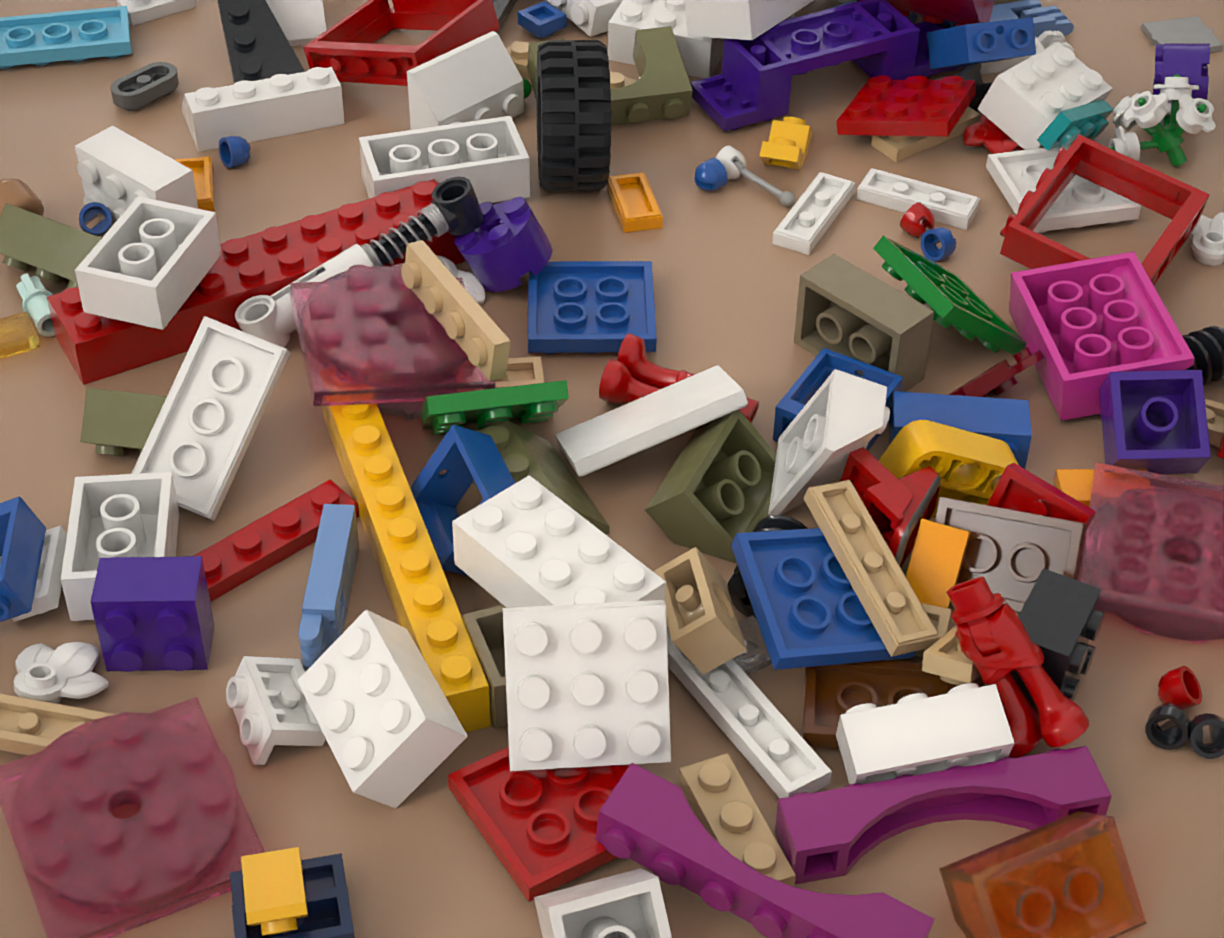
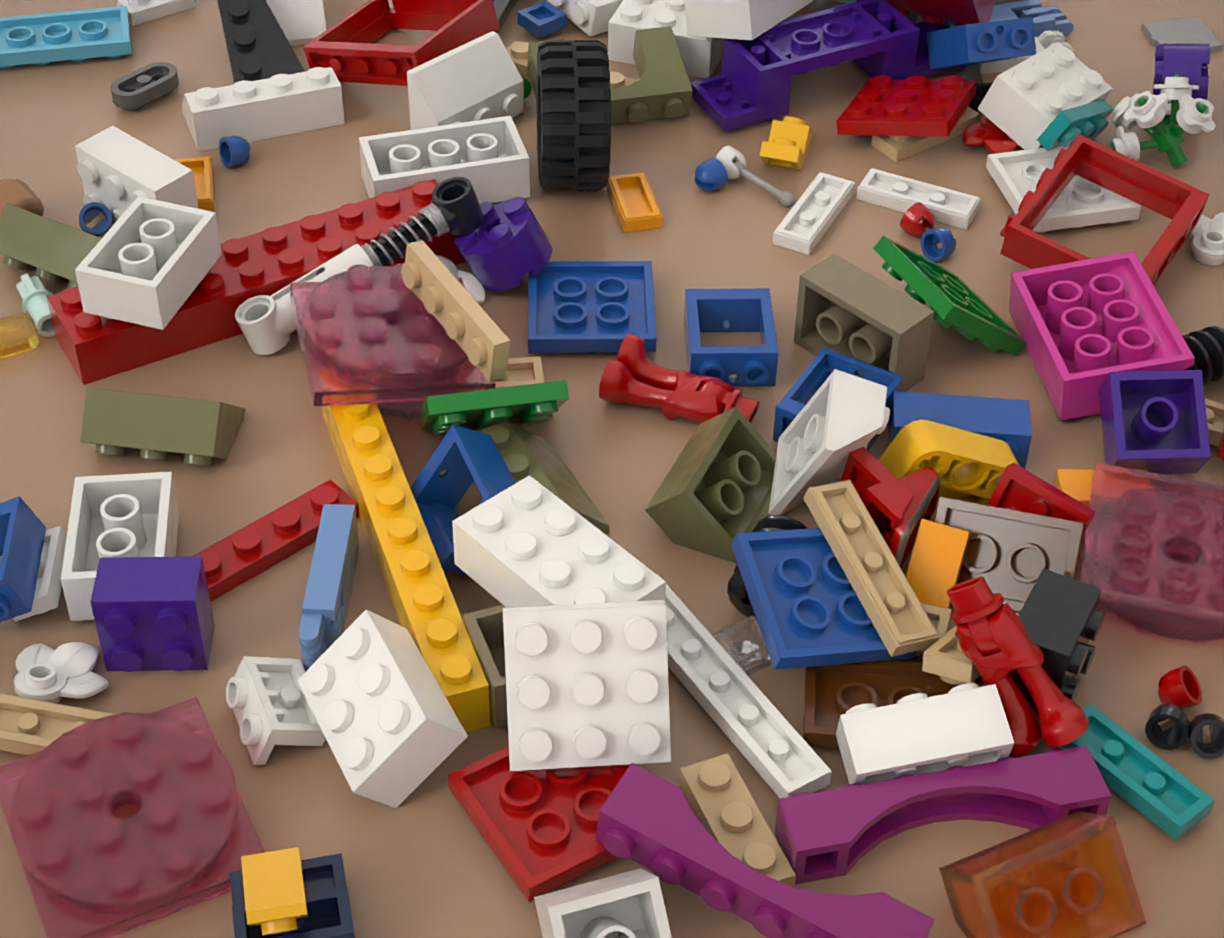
(212, 414): white tile -> none
(650, 420): white tile -> none
(700, 611): tan brick -> none
(731, 312): none -> blue window
(1000, 376): dark red hinge -> none
(1143, 776): none -> teal plate

